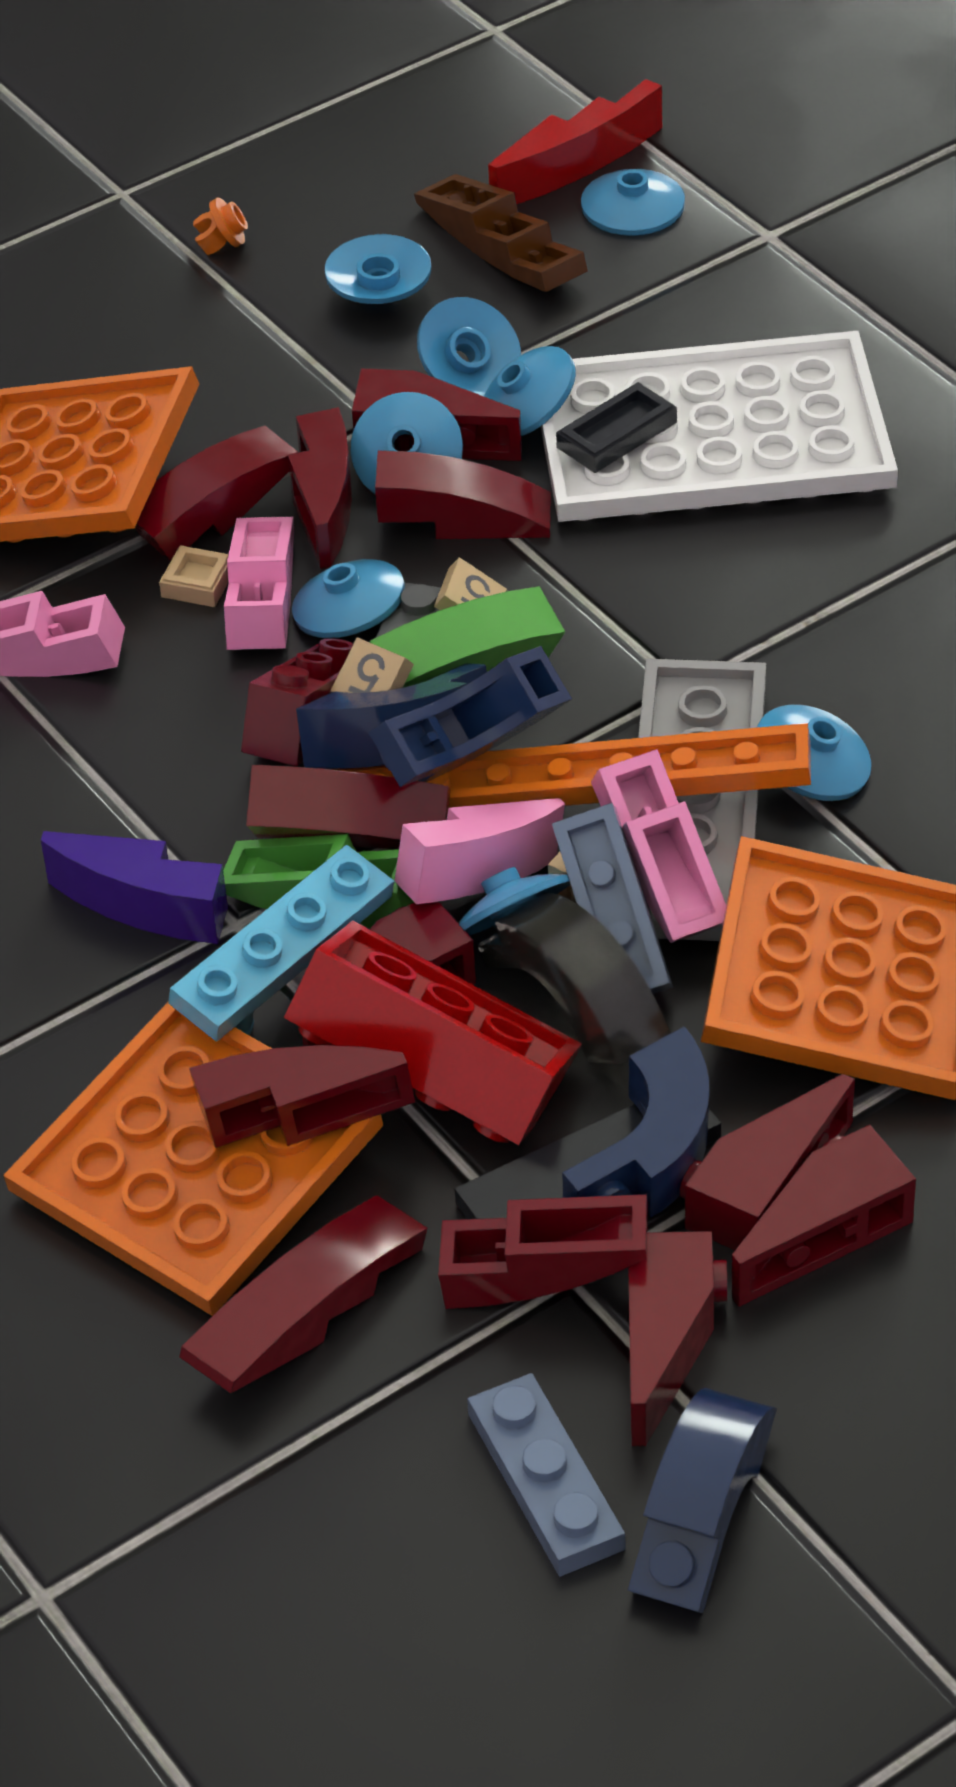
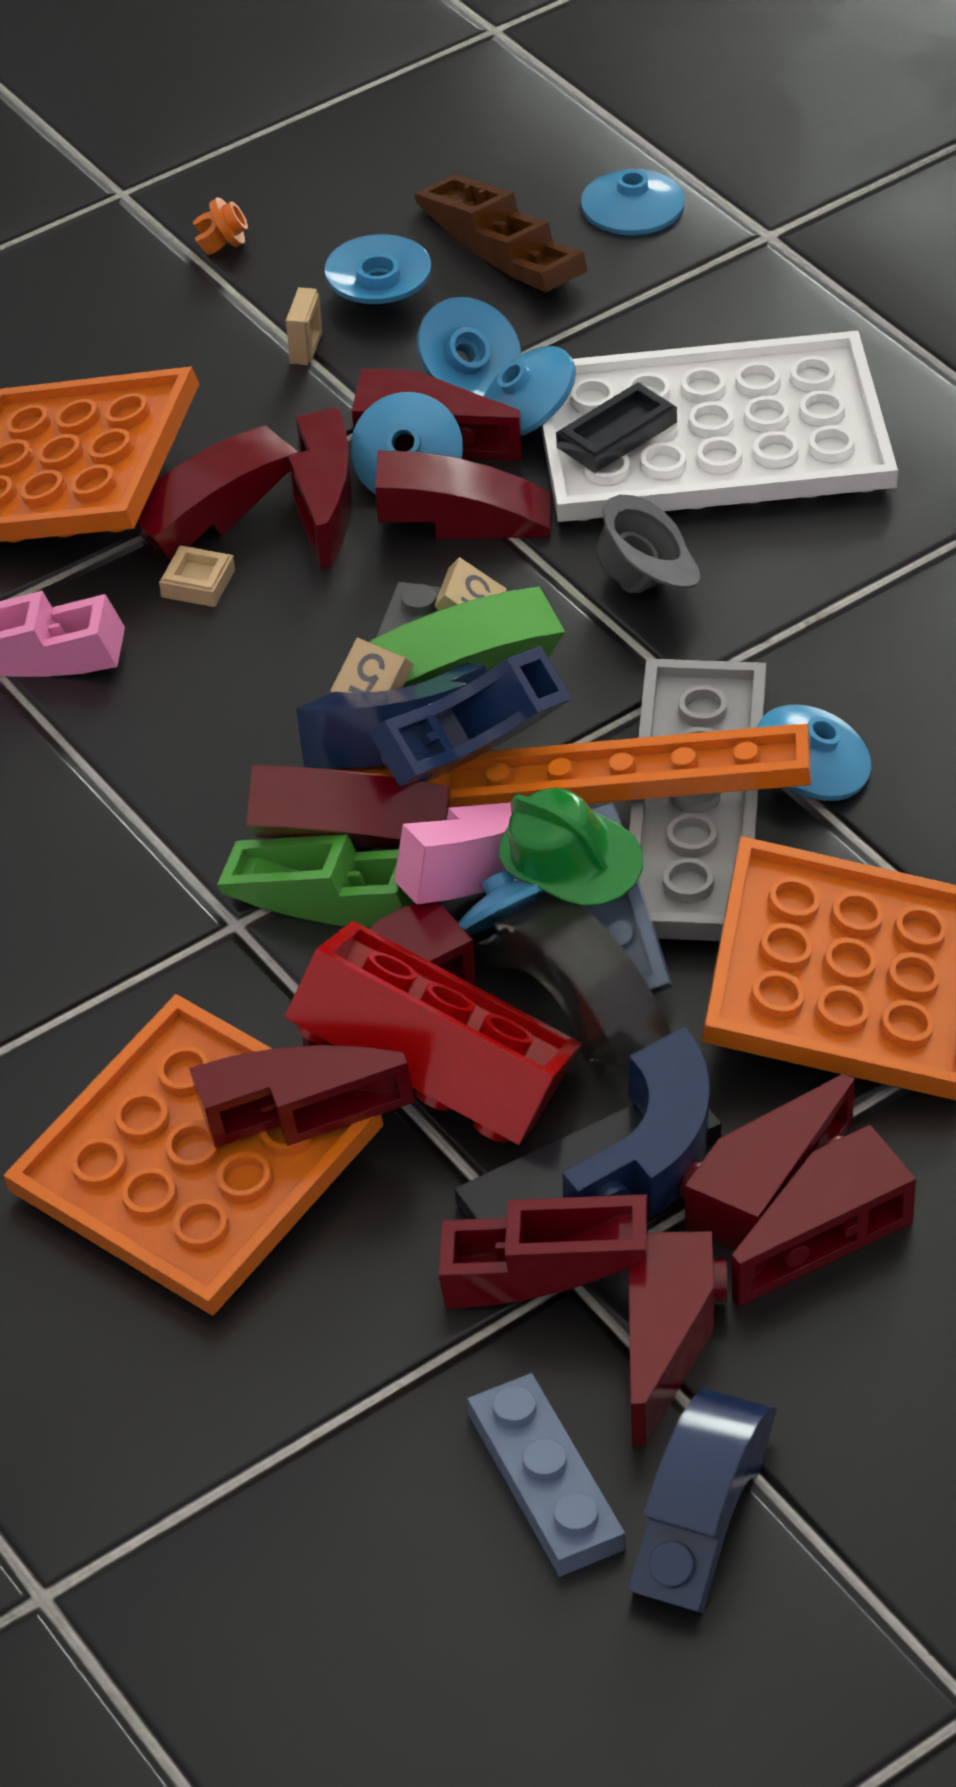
(138, 884): dark purple slope -> none
(259, 583): bright pink slope -> none
(272, 700): dark red slope -> none
(279, 944): medium azure plate -> none
(296, 1296): dark red slope -> none
(304, 326): none -> tan tile
(348, 598): dark azure dish -> none
(569, 150): red slope -> none
(569, 849): none -> green piece
(643, 547): none -> dark grey piece
(663, 846): bright pink slope -> none

